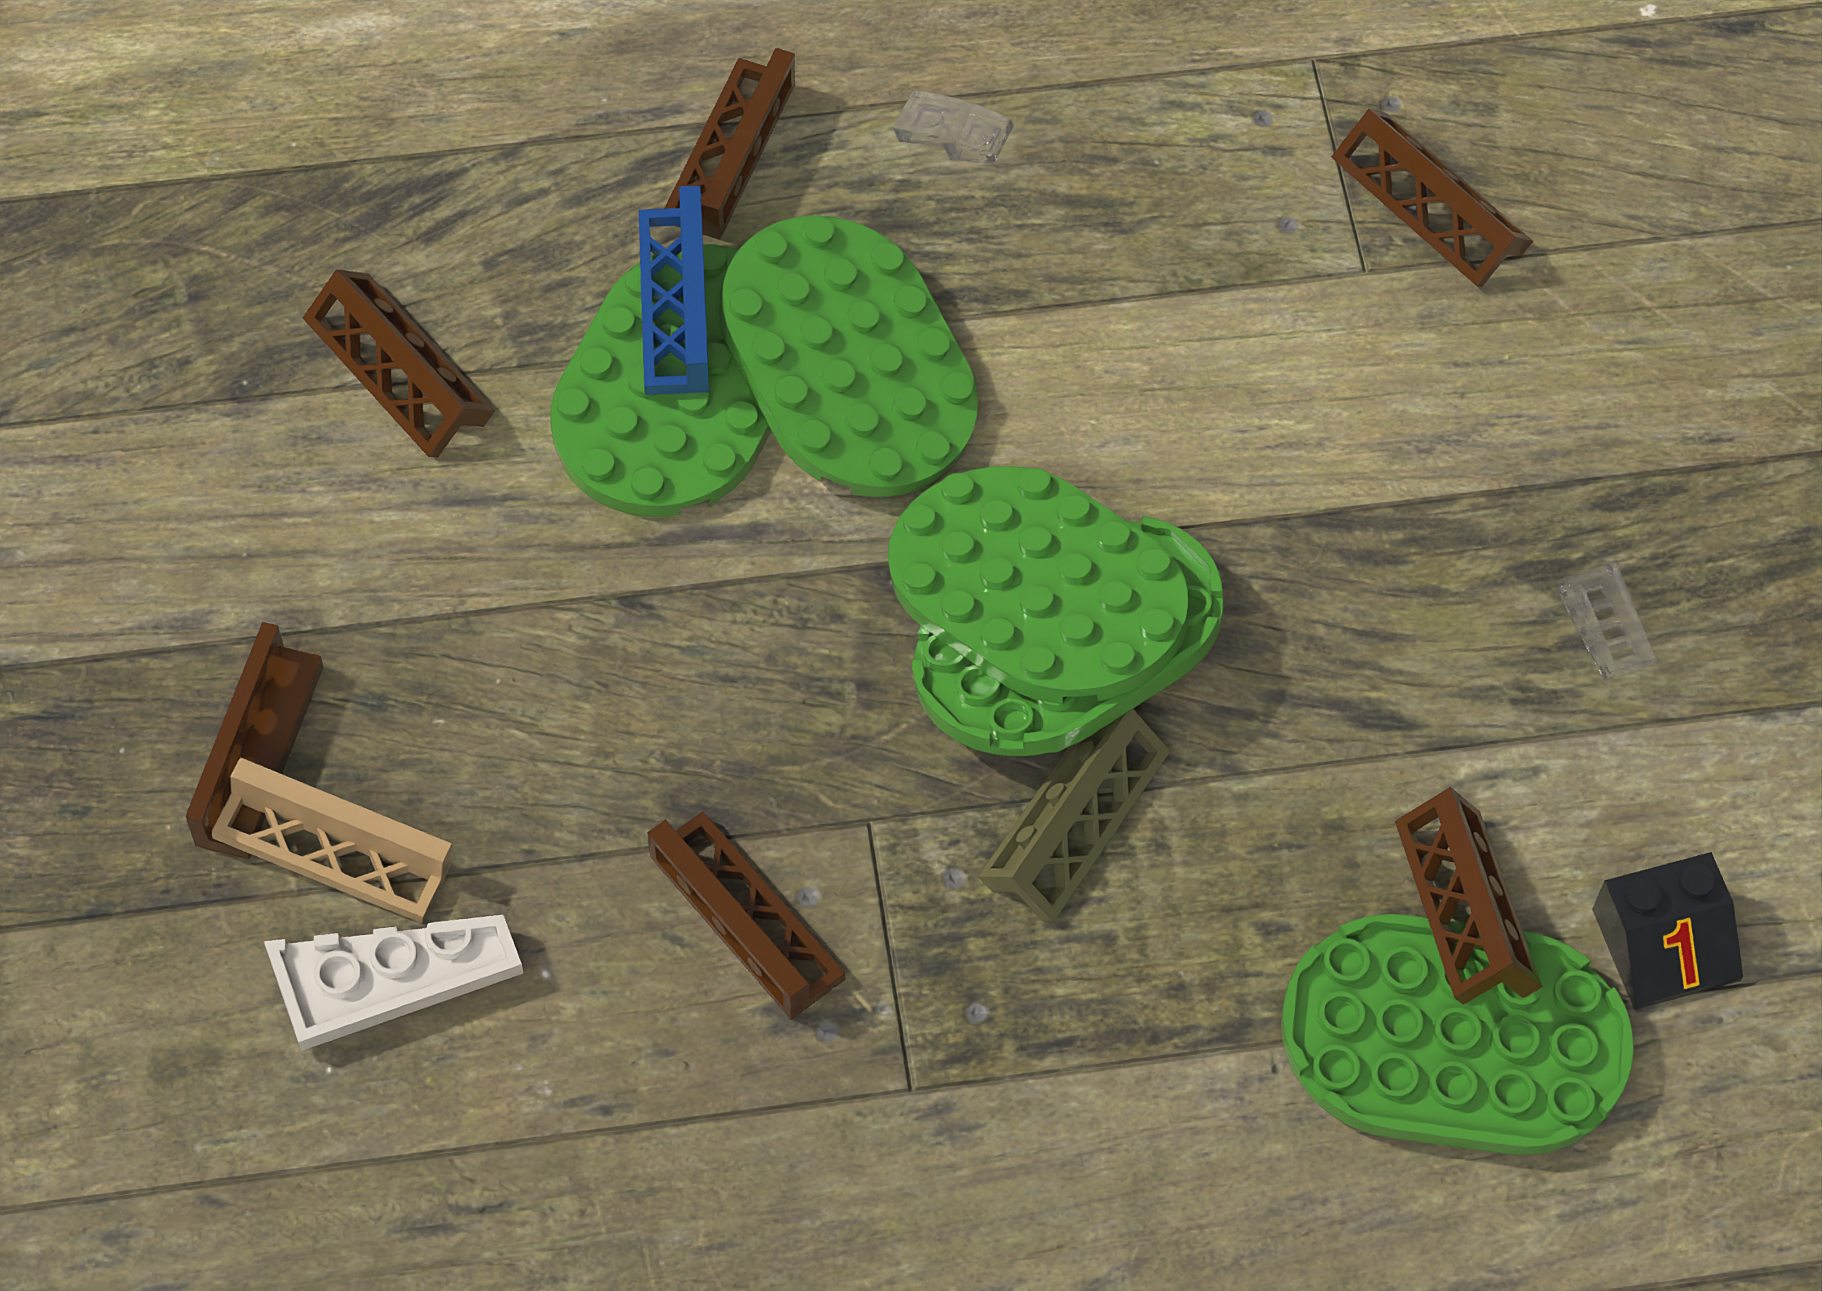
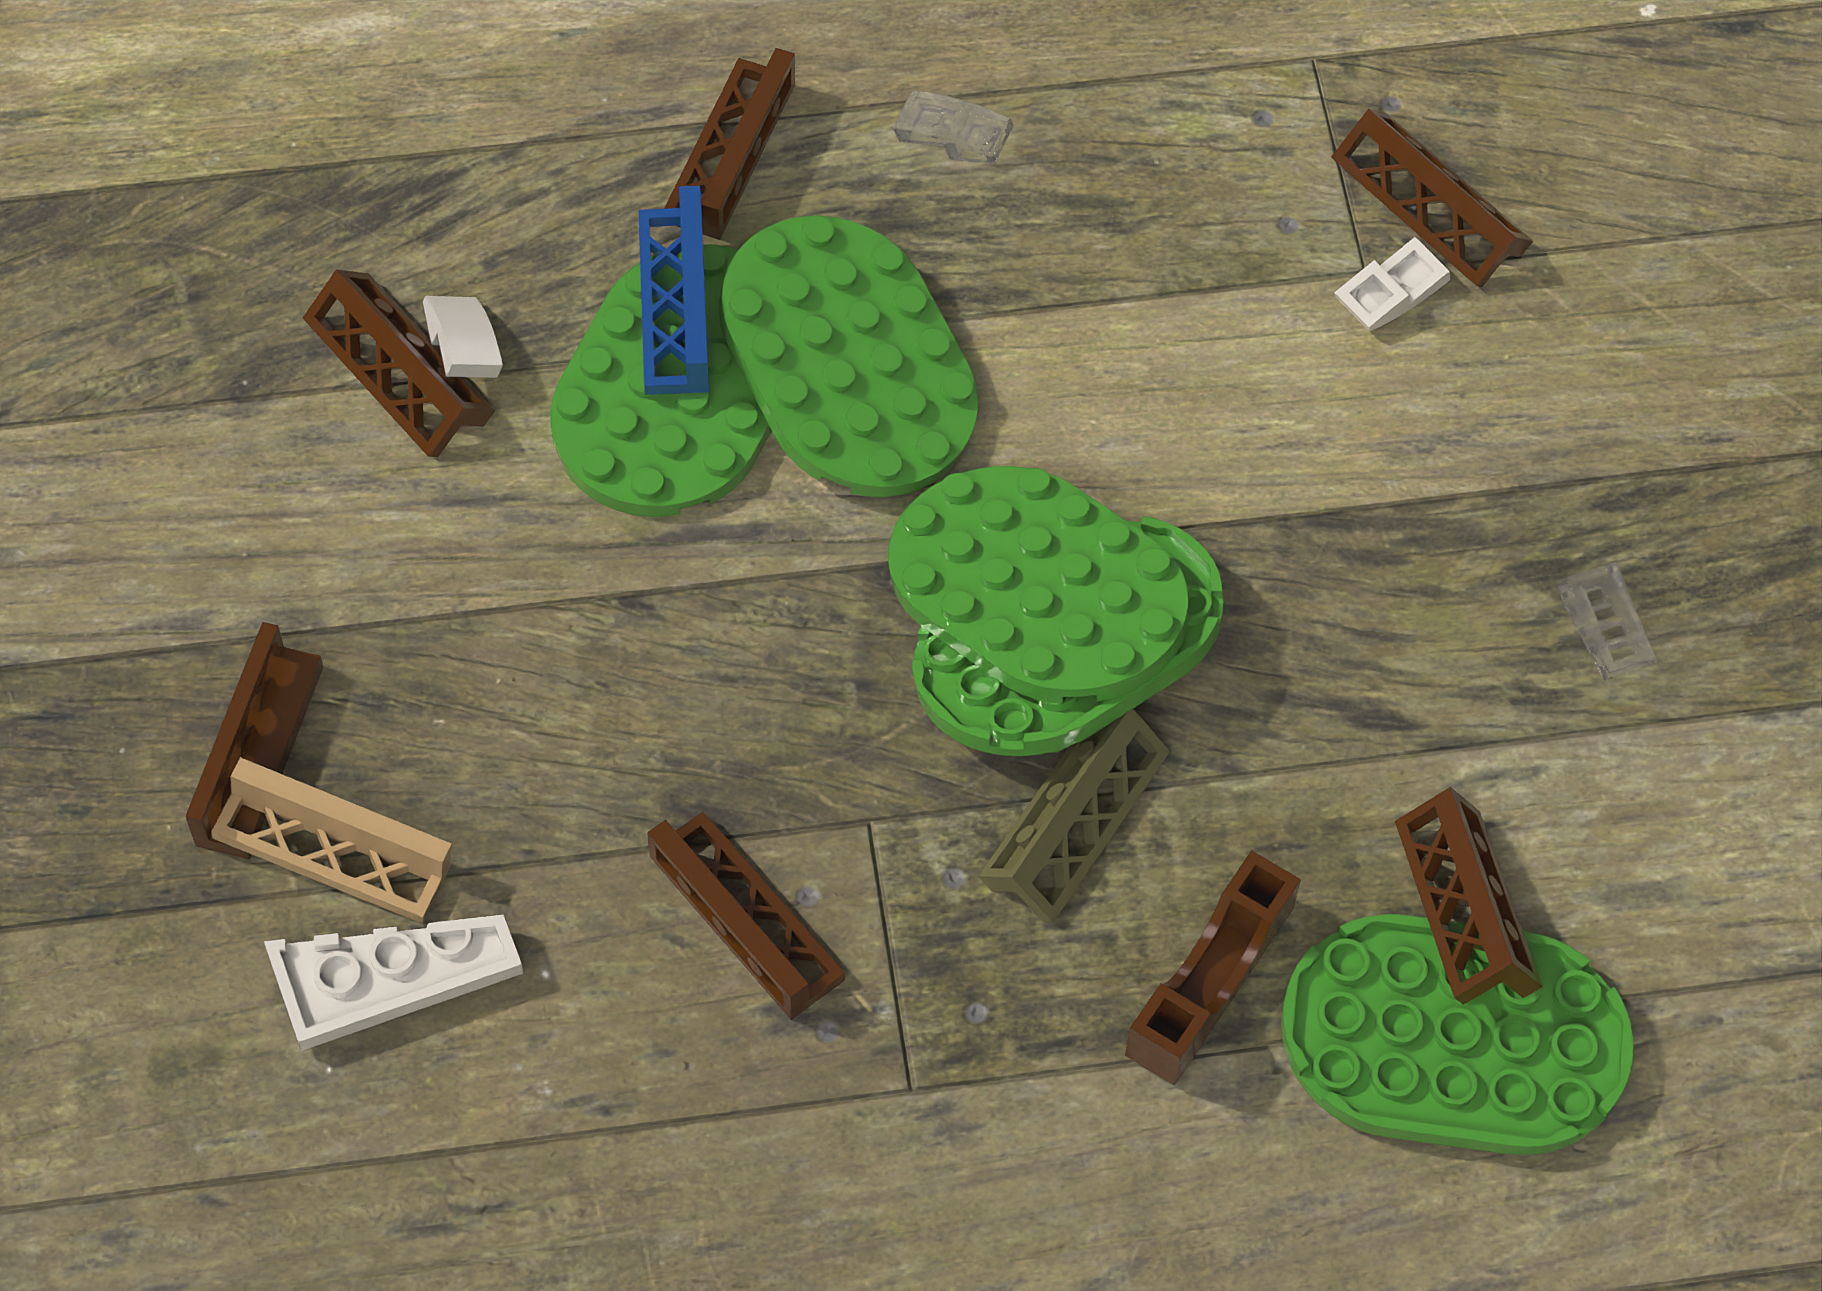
(463, 336): none -> white slope
(1200, 991): none -> reddish brown arch
(1394, 287): none -> white slope
(1670, 930): black slope -> none

